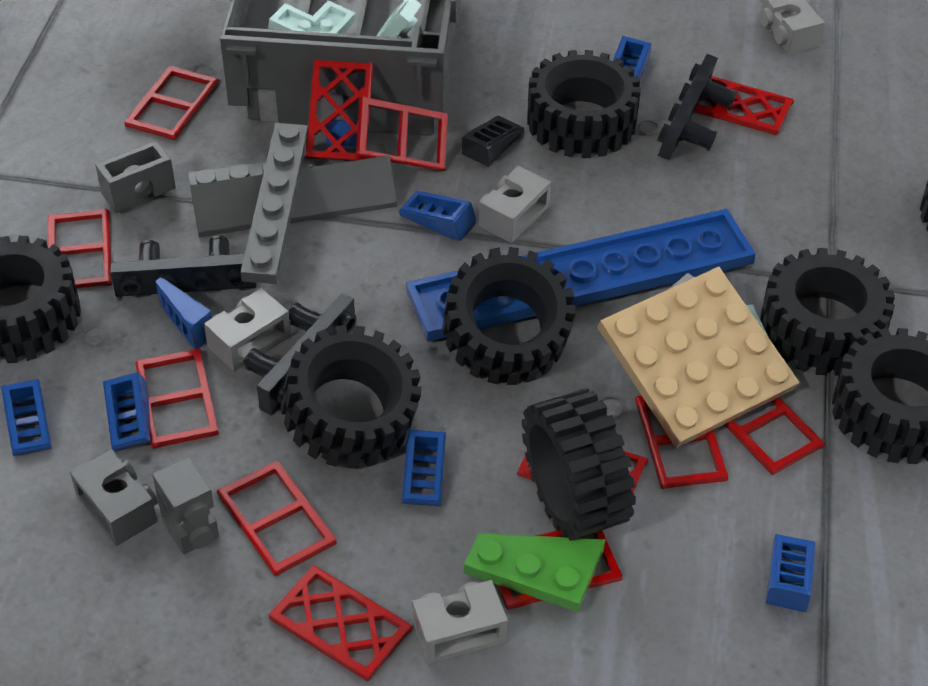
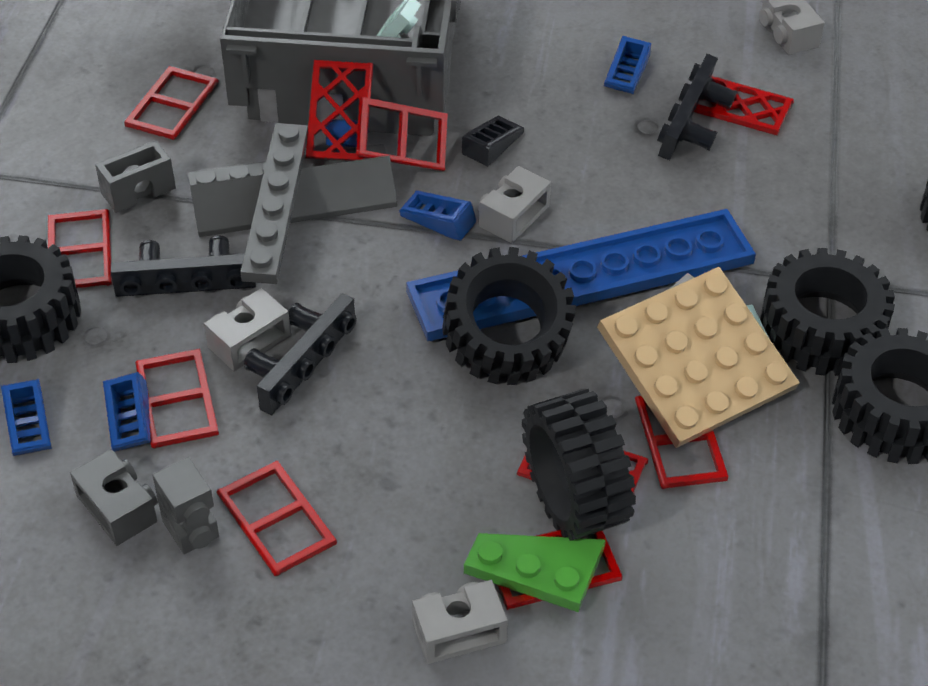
(184, 312): blue slope -> none
(328, 19): light aqua plate -> none
(339, 652): red window -> none
(356, 359): black tyre -> none
(430, 442): blue slope -> none
(585, 80): black tyre -> none
(742, 432): red window -> none
(786, 594): blue slope -> none

